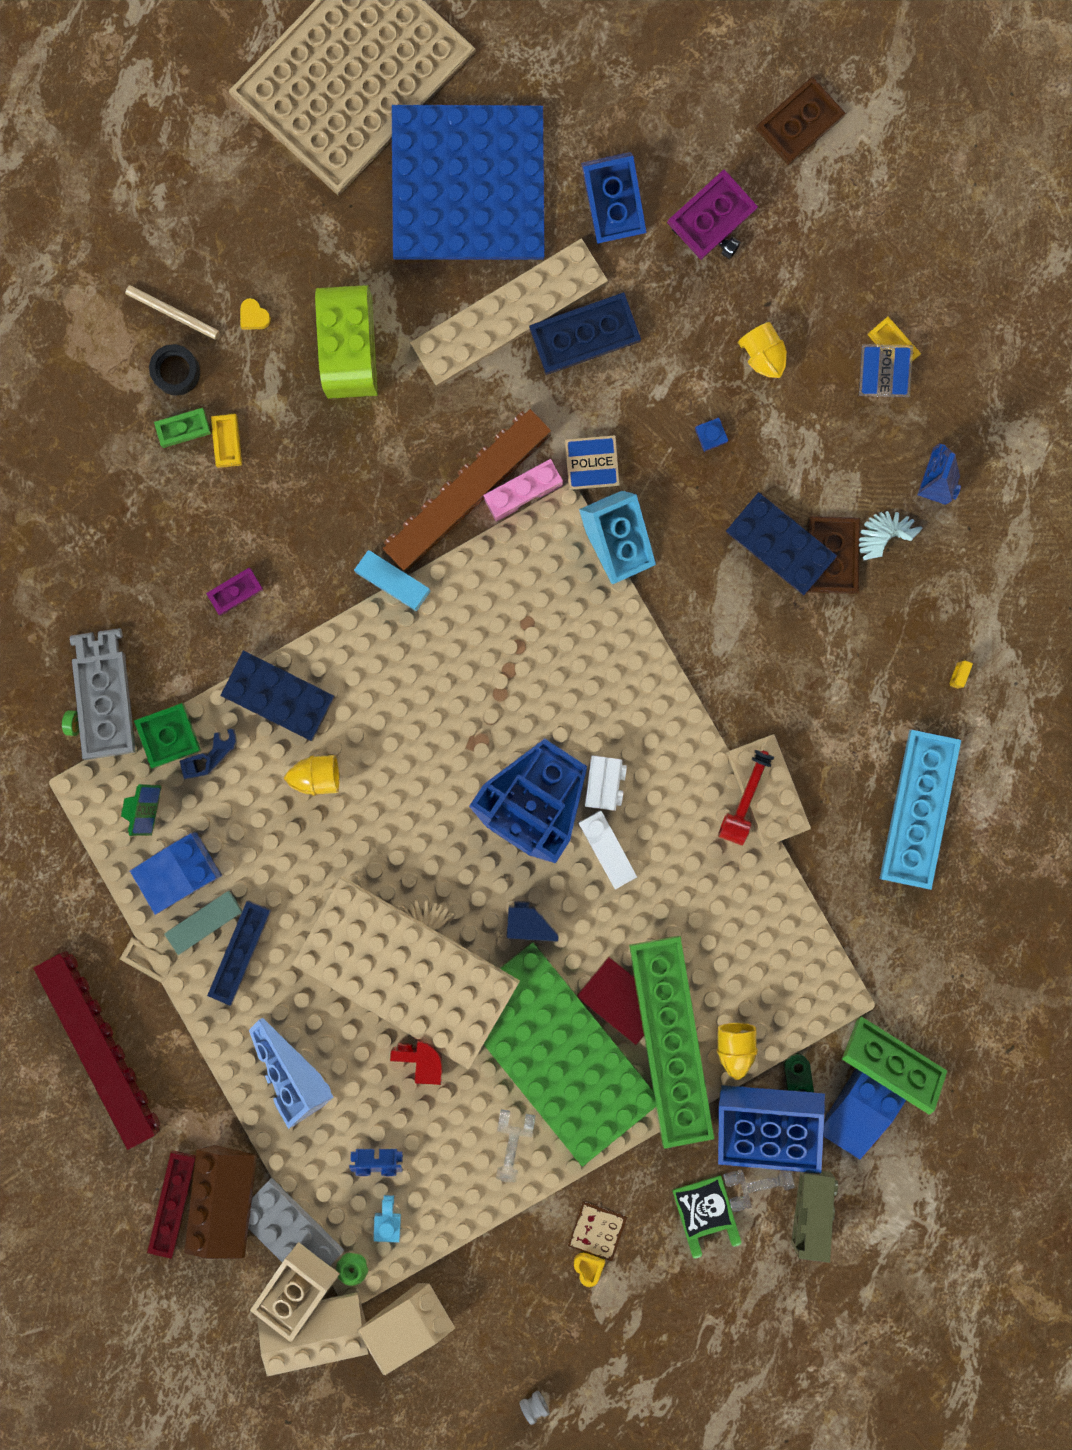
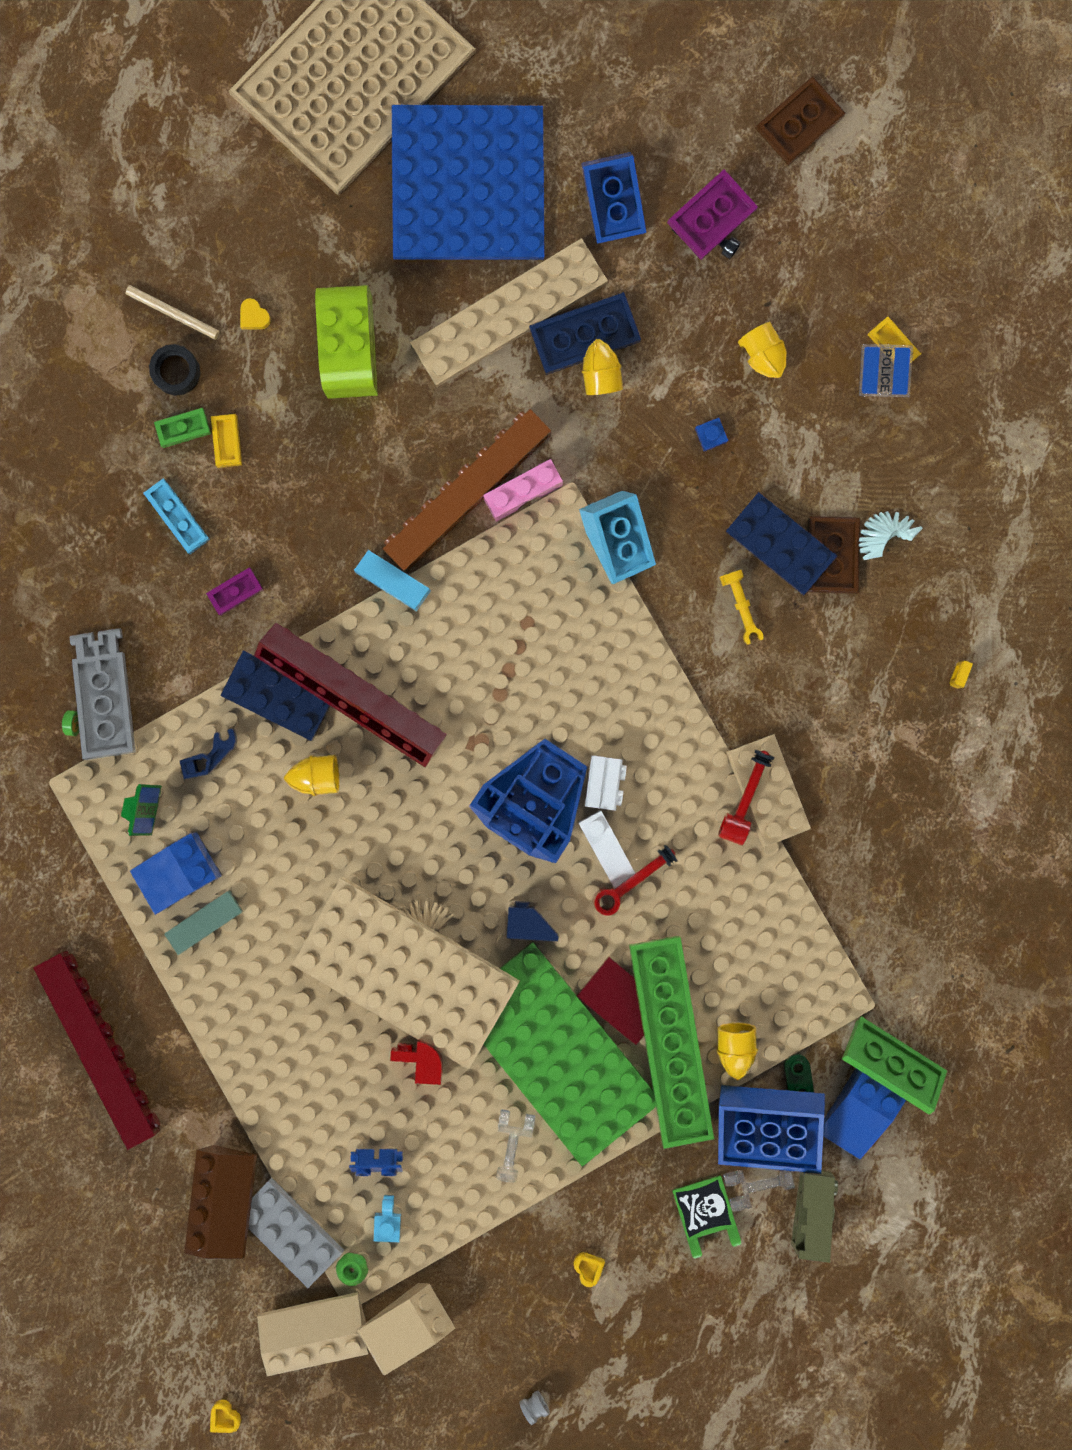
(136, 958): tan tile -> none
(167, 735): green plate -> none
(172, 1204): dark red plate -> none
(176, 516): none -> medium azure tile
(223, 1418): none -> yellow tile
(239, 953): dark blue plate -> none
(294, 1291): tan slope -> none
(296, 1083): light blue wedge -> none
(350, 694): none -> dark red brick
(592, 462): piece -> none
(597, 1231): tan sticker -> none
(601, 370): none -> yellow helmet
(666, 857): none -> red piece
(741, 604): none -> yellow piece
(920, 809): medium azure plate -> none
(941, 476): blue wedge -> none

